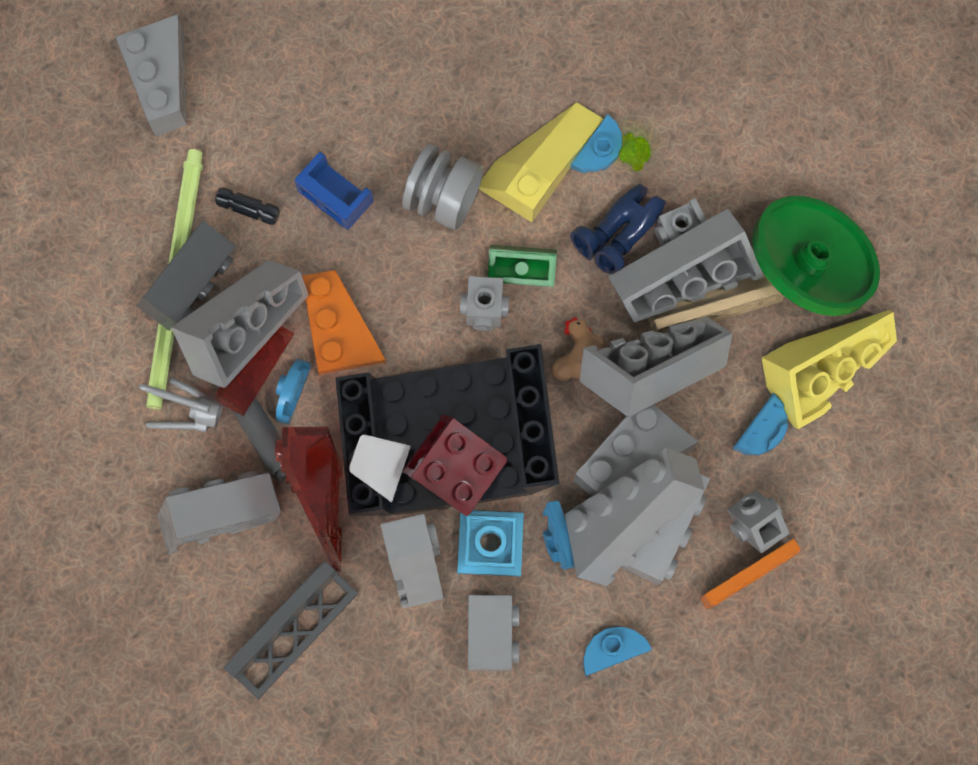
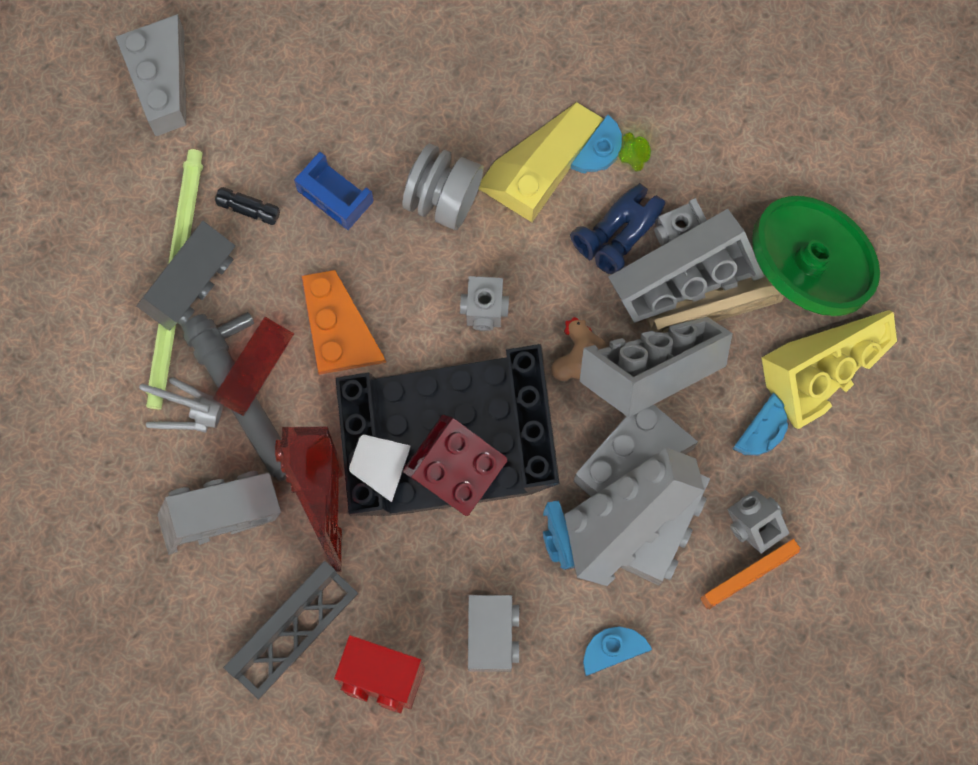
(239, 321): light grey wedge -> none
(290, 389): dark azure plate -> none
(380, 673): none -> red brick
(411, 555): light grey wedge -> none
(501, 562): medium azure piece -> none
(522, 265): green slope -> none

